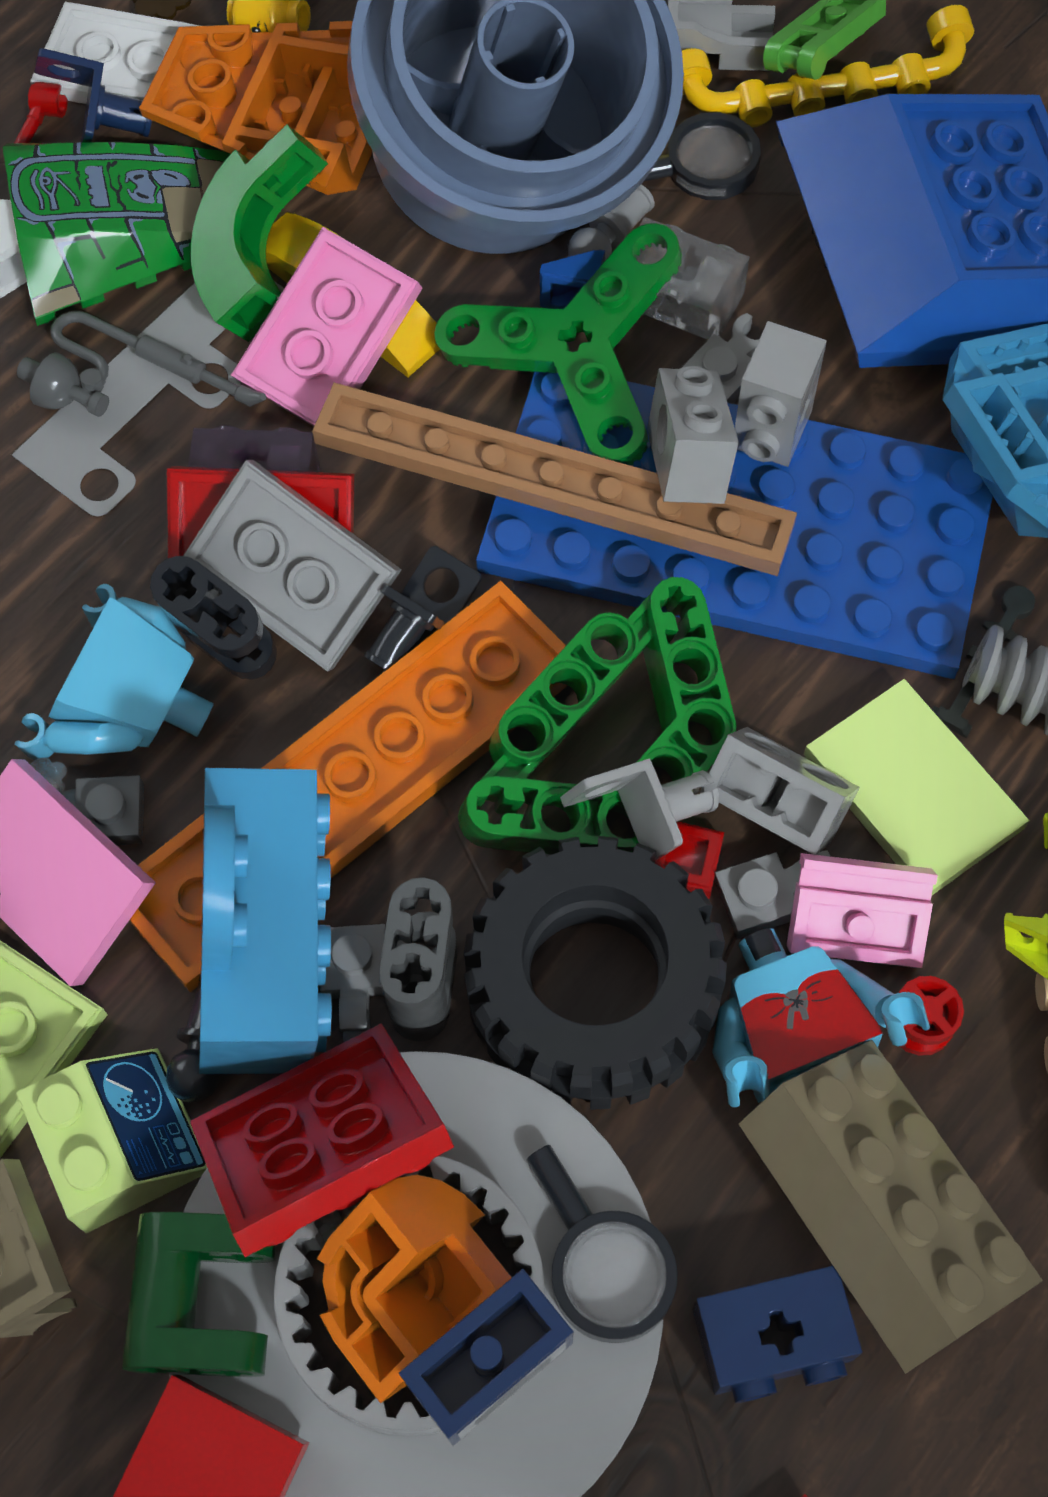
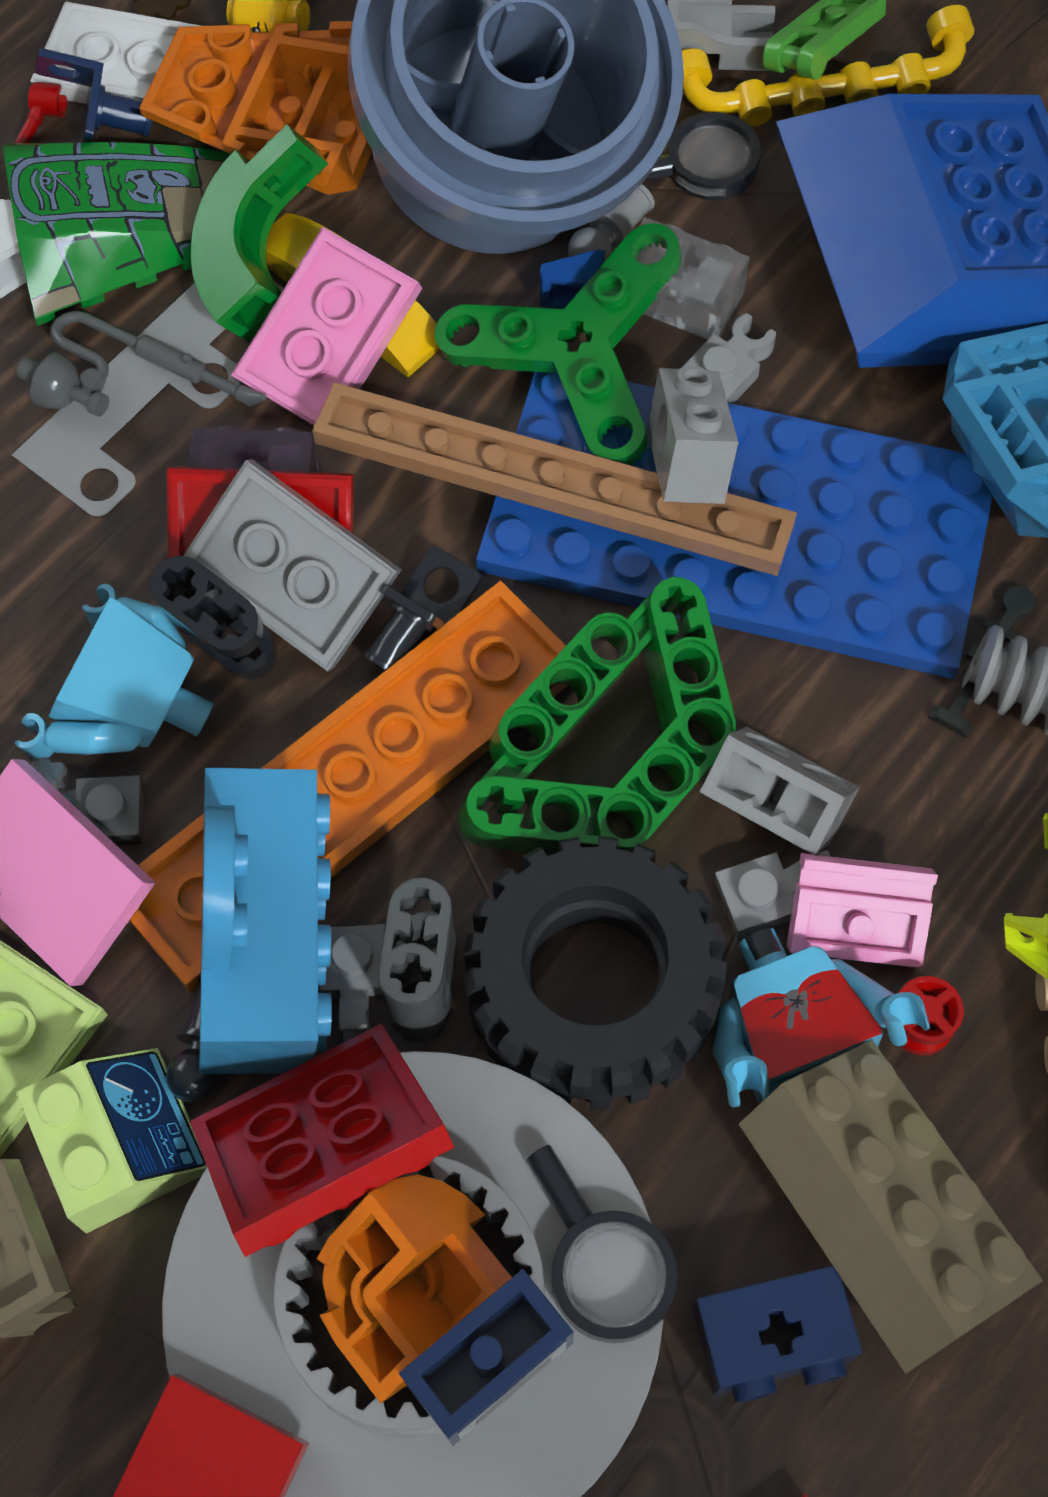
(165, 1300): dark green connector -> none
(649, 805): light grey bracket -> none
(696, 856): red tile -> none
(778, 393): light grey brick -> none
(918, 785): yellowish green tile -> none

